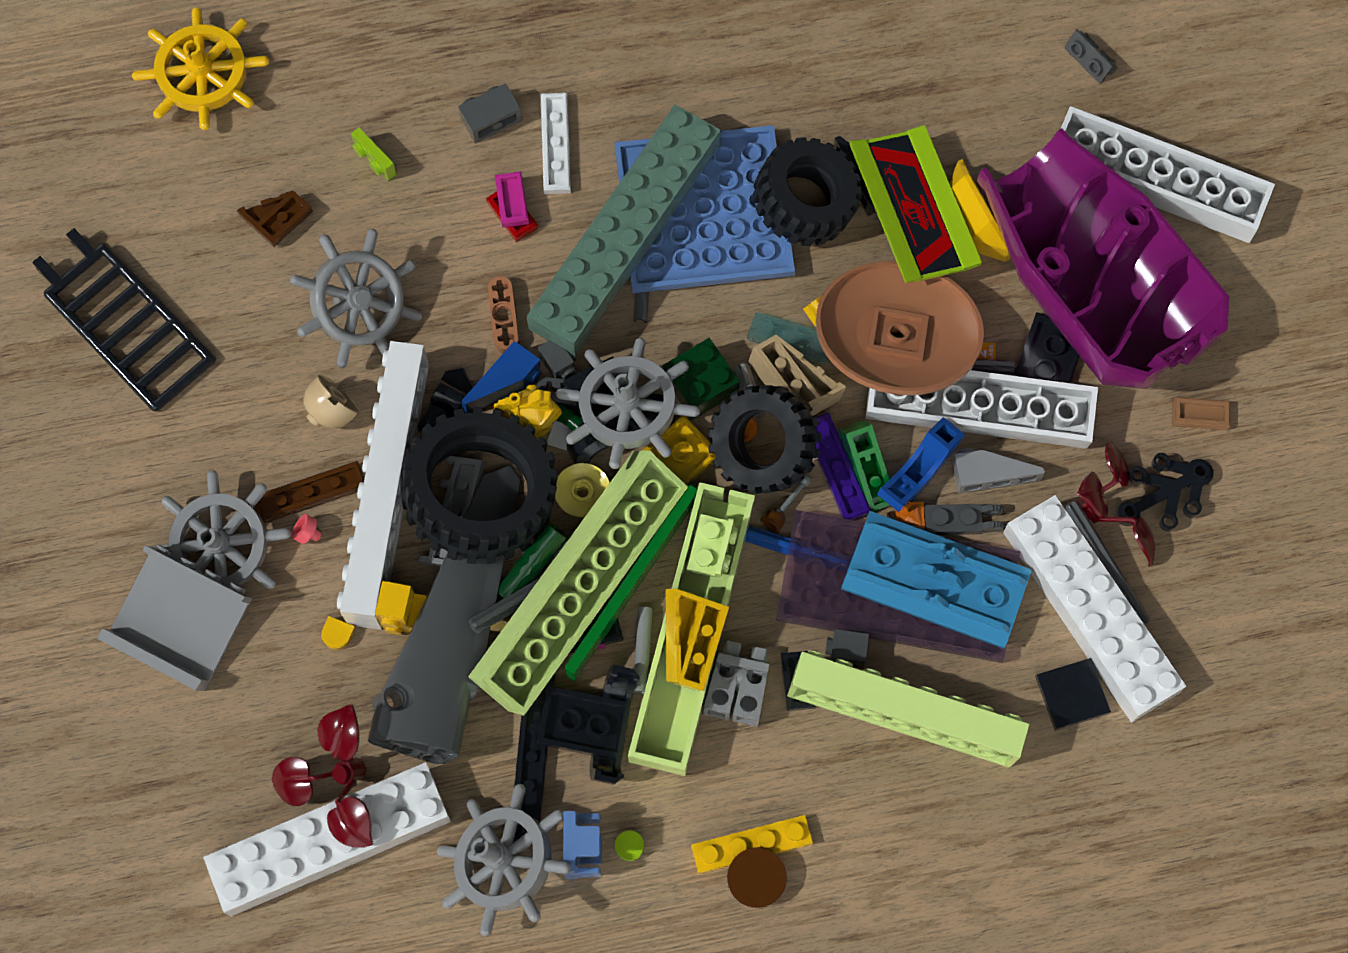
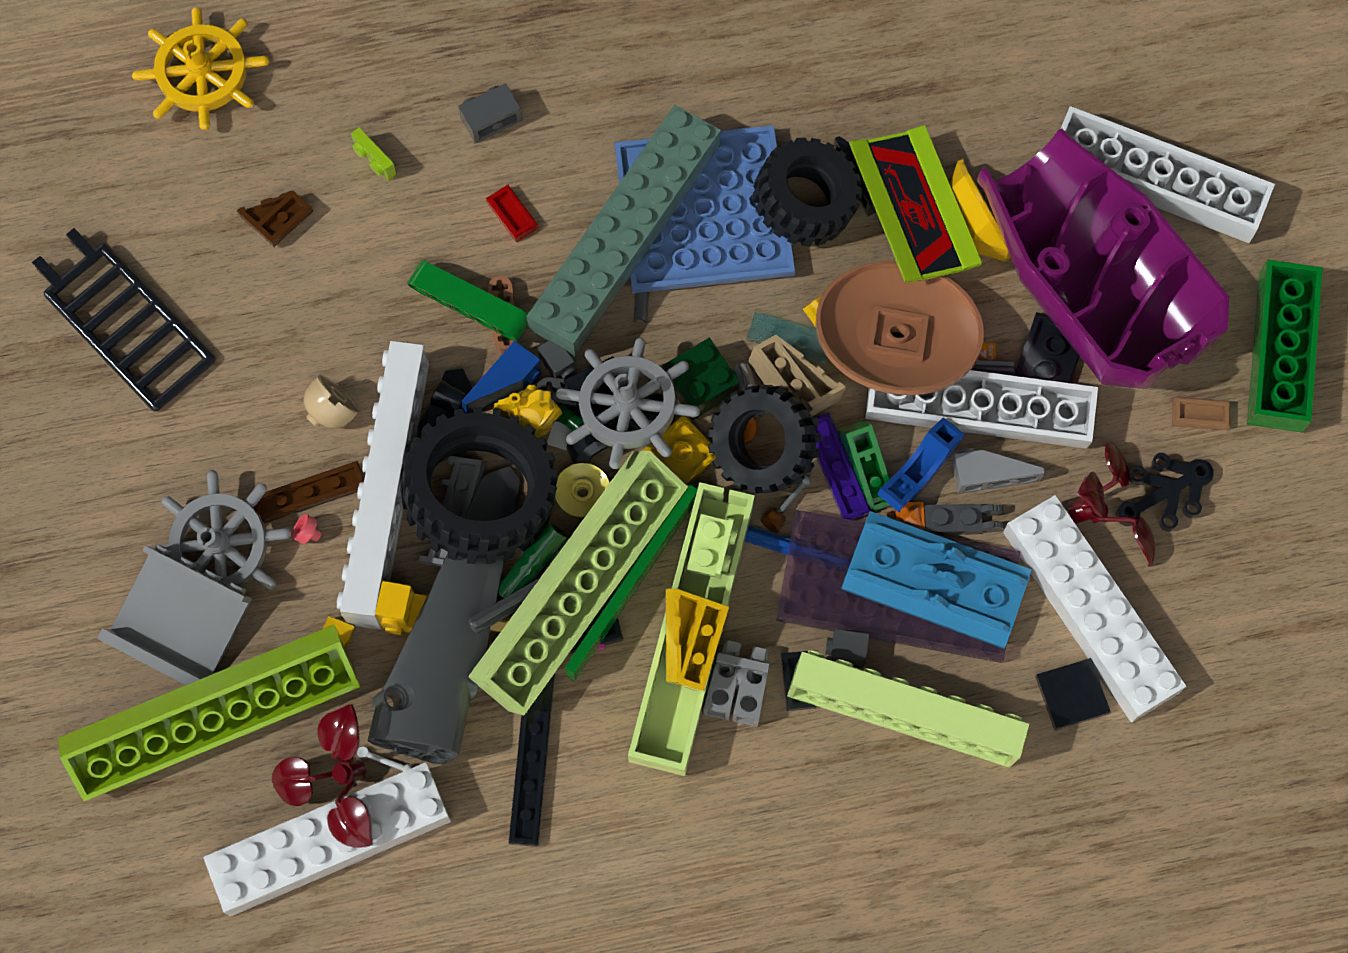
(207, 713): none -> lime brick
(355, 297): light grey piece -> none
(364, 753): none -> white hinge
(469, 300): none -> green beam
(502, 859): light grey piece -> none
(511, 199): dark pink tile -> none
(555, 143): white tile -> none
(582, 844): medium blue panel -> none
(590, 722): black piece -> none
(629, 845): lime tile -> none
(643, 647): light grey piece -> none
(756, 877): reddish brown piece -> none
(776, 837): yellow plate -> none
(1086, 53): dark grey hinge -> none
(1088, 531): dark grey axle -> none
(1285, 346): none -> green brick

